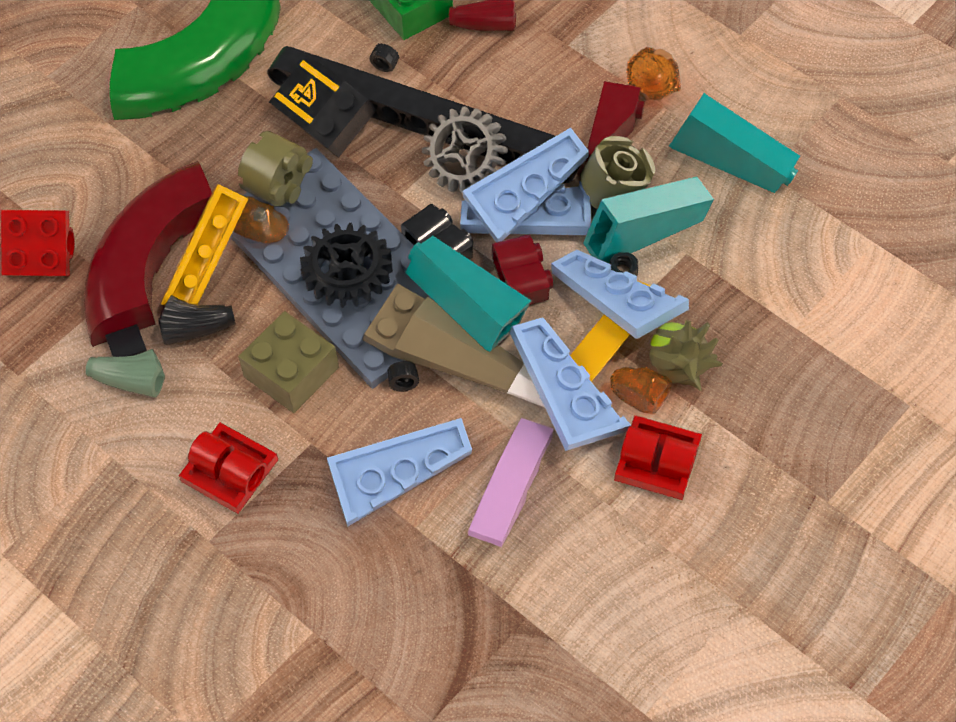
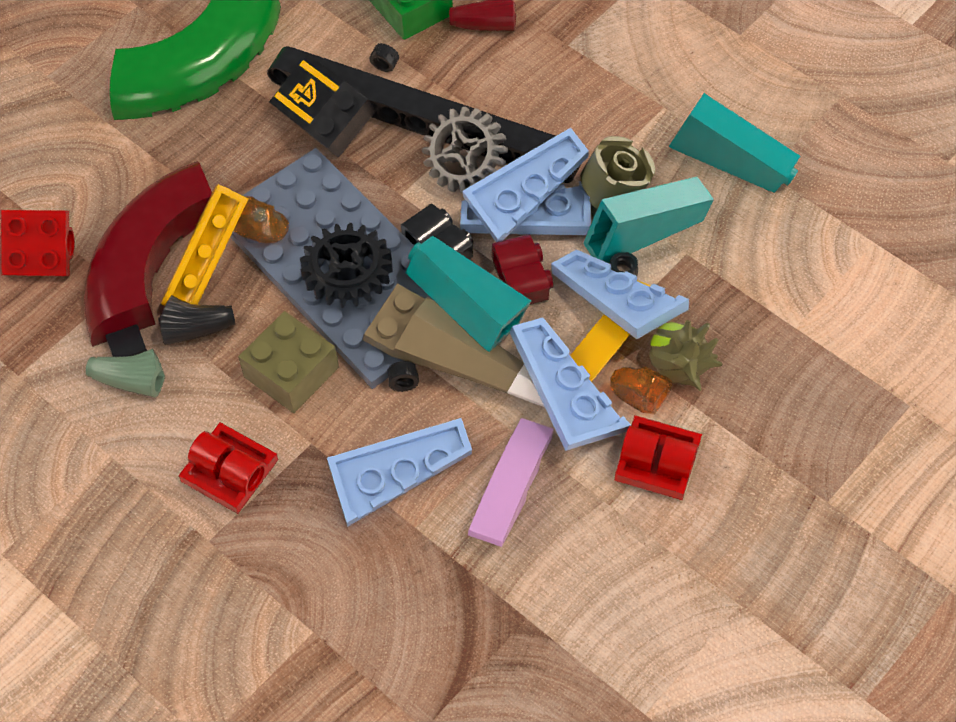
(274, 169): olive brick -> none
(615, 113): dark red slope -> none
(653, 72): clear orange hair -> none

